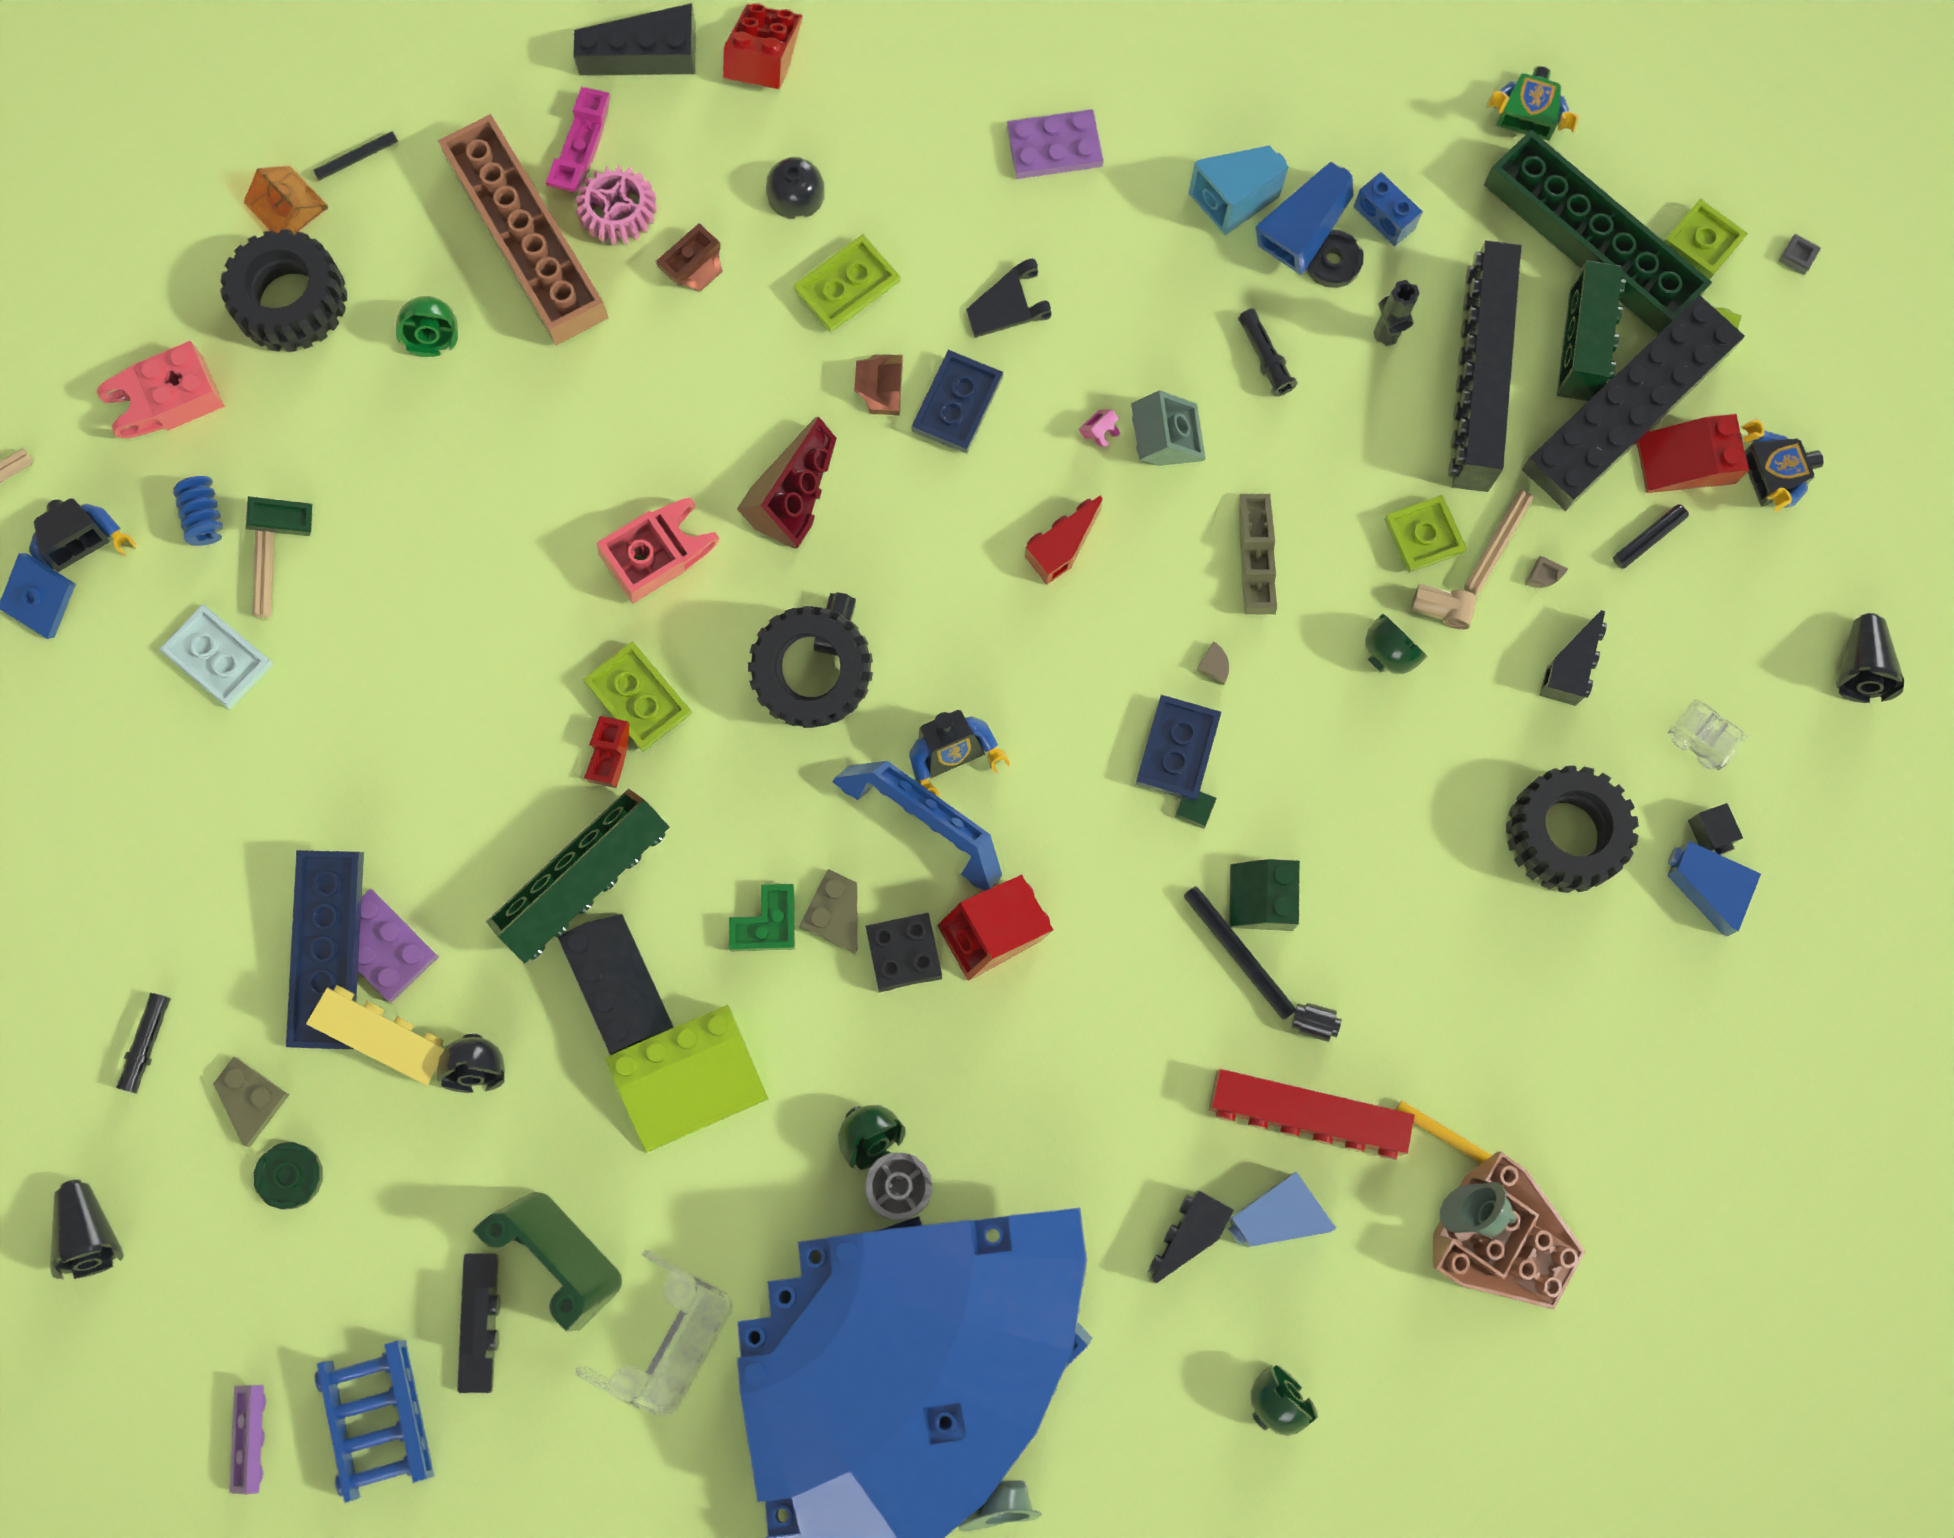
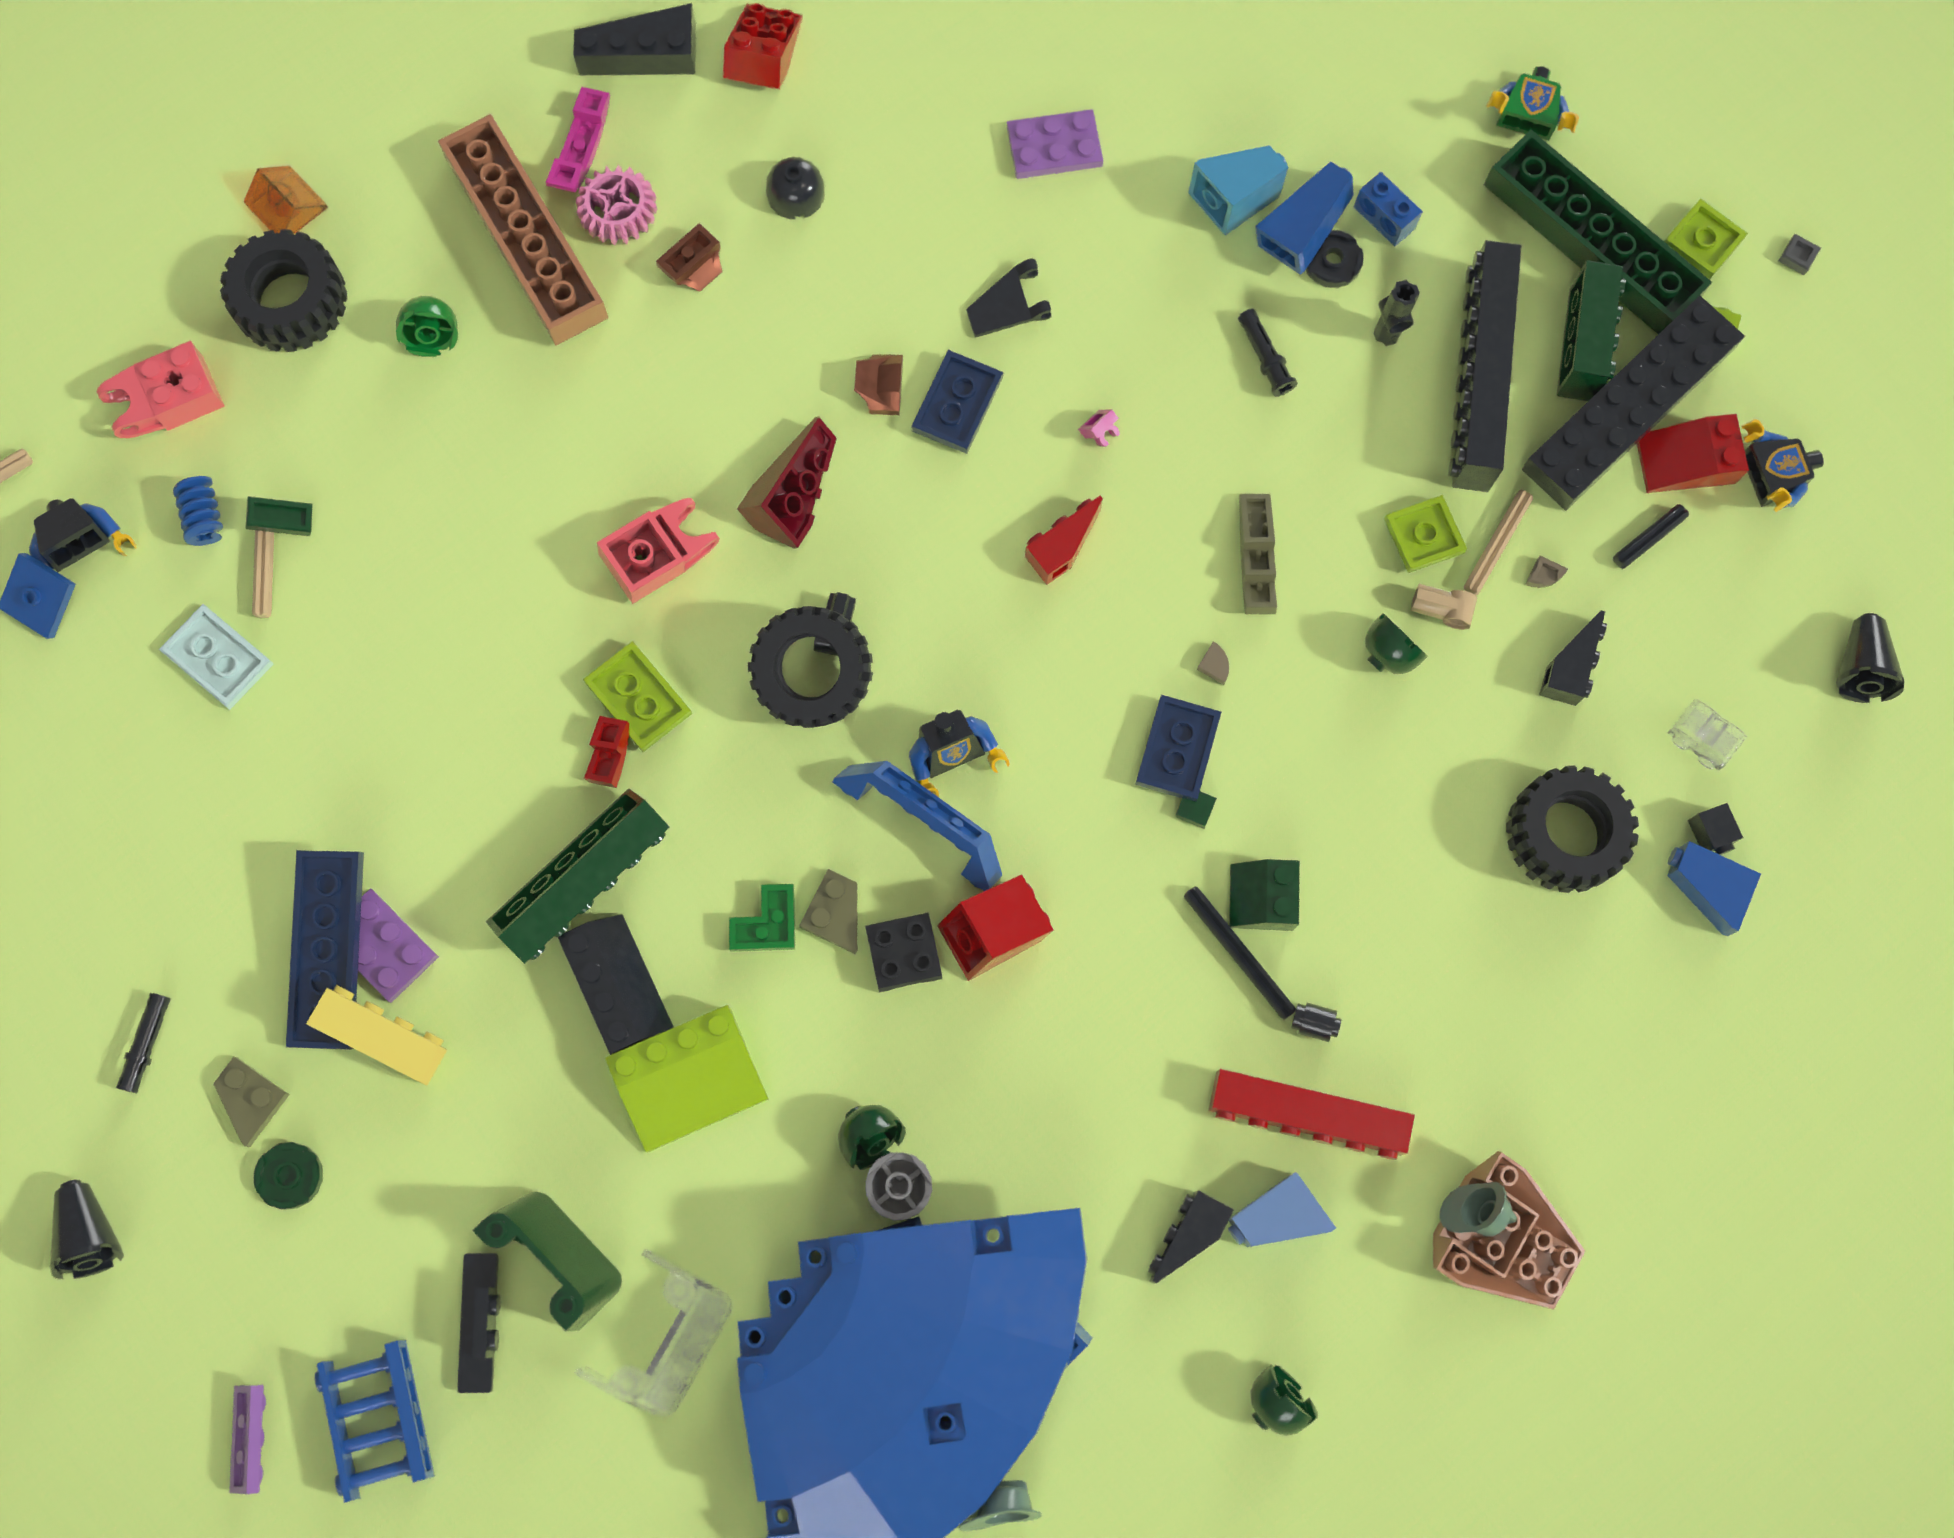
(355, 155): black bar -> none
(471, 1063): black cylinder -> none
(846, 283): lime plate -> none
(1167, 429): sand green slope -> none
(1444, 1133): yellow bar -> none

